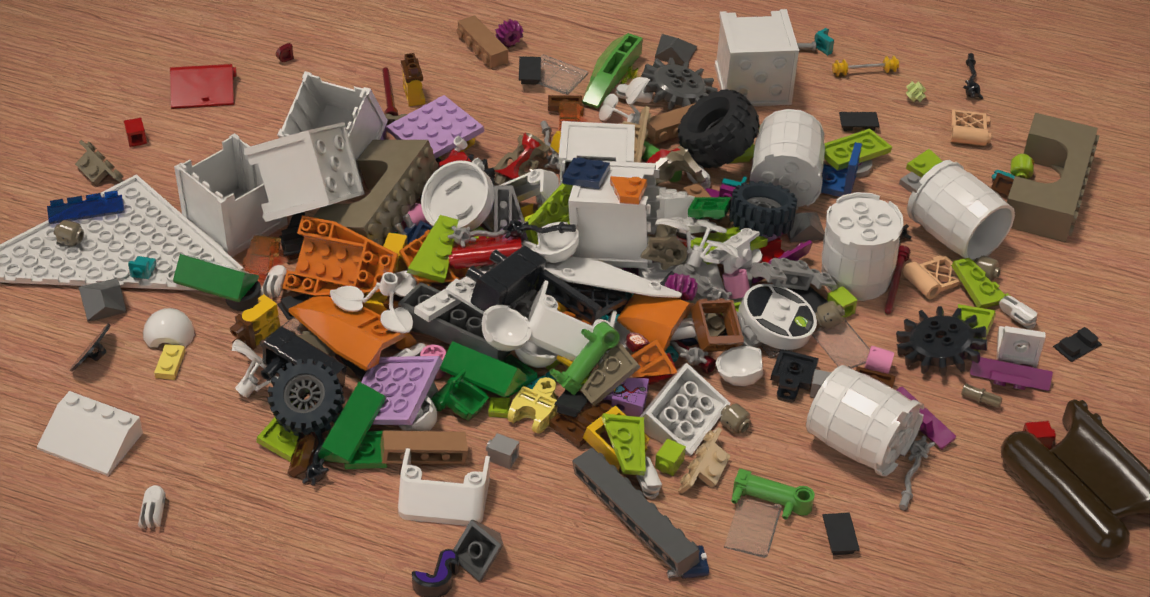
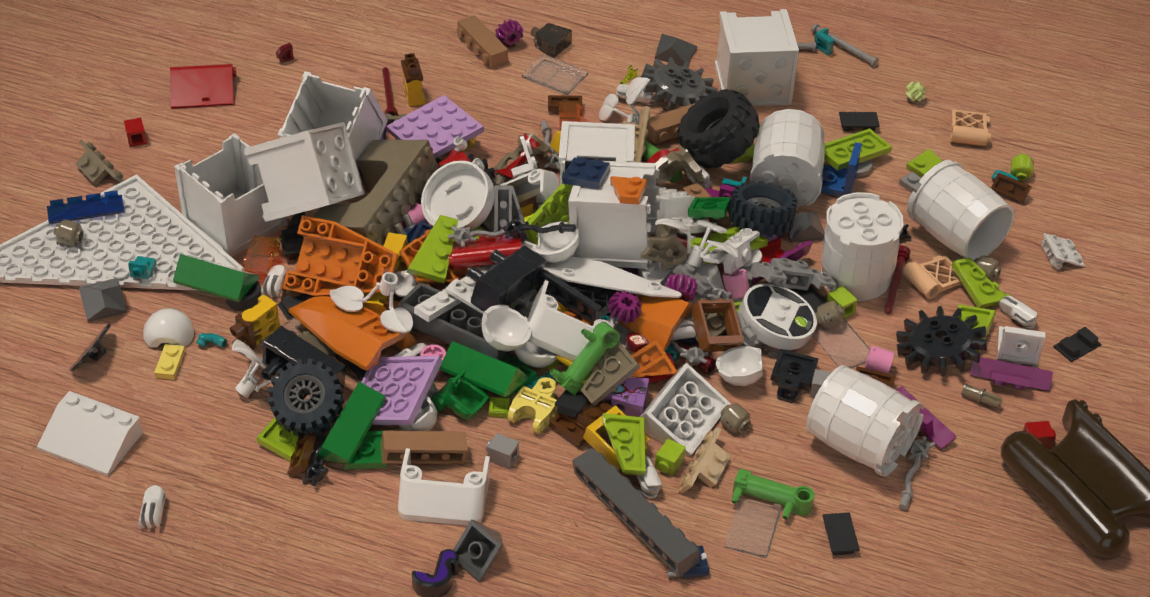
(211, 337): none -> teal arm
(524, 169): none -> white bracket
(529, 70): black piece -> none
(552, 39): none -> clear smoke torso
(611, 68): bright green wedge -> none
(624, 307): none -> magenta gear
(872, 60): none -> light grey bar
(887, 64): yellow axle -> none
(972, 88): black piece -> none
(1053, 207): dark tan arch -> none
(1060, 251): none -> white hinge

